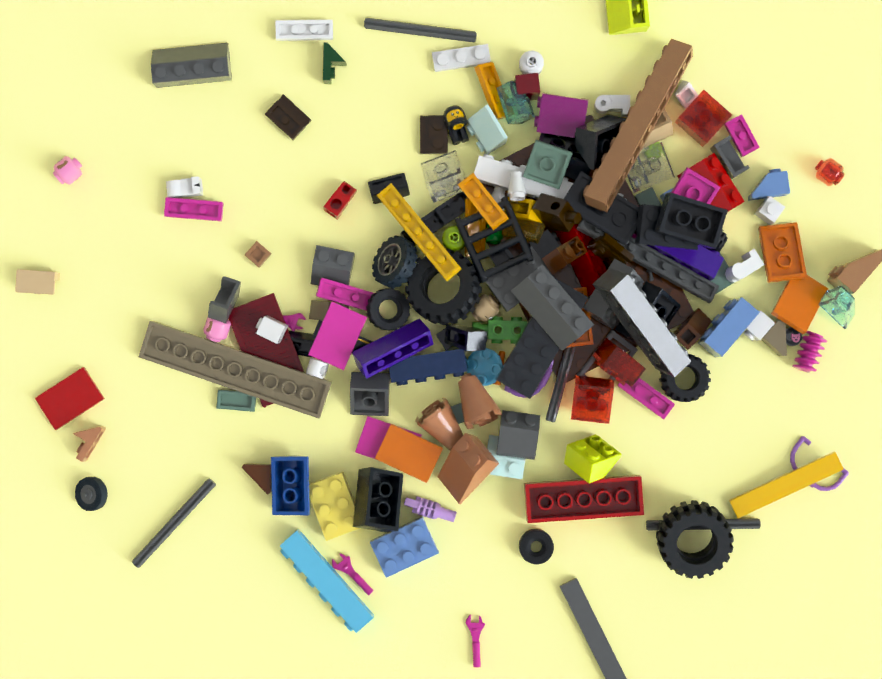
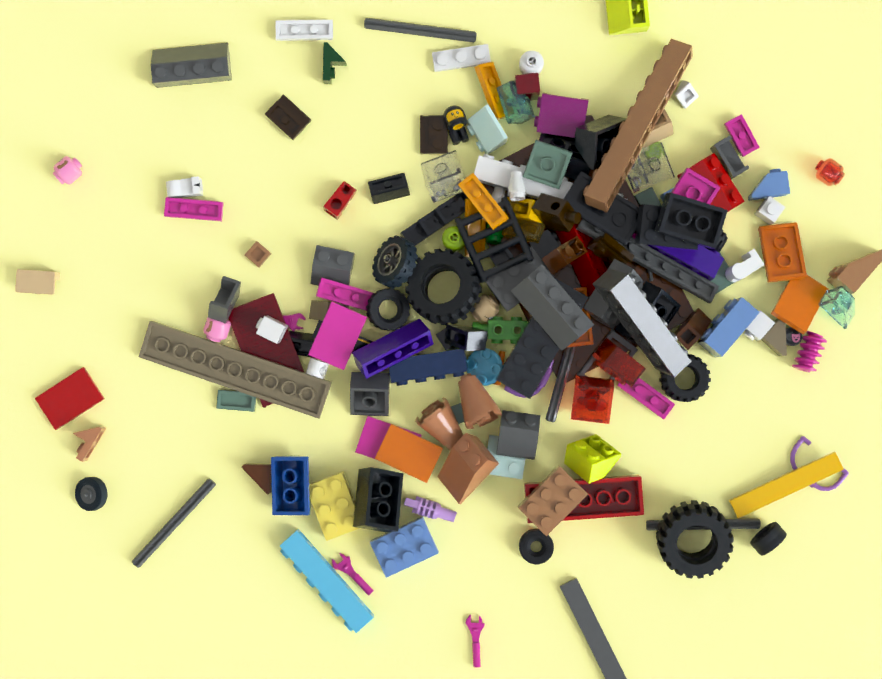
(419, 232): yellow tile -> none
(552, 500): none -> medium nougat brick
(612, 103): white leg -> none
(703, 118): clear red brick -> none
(768, 538): none -> black tyre

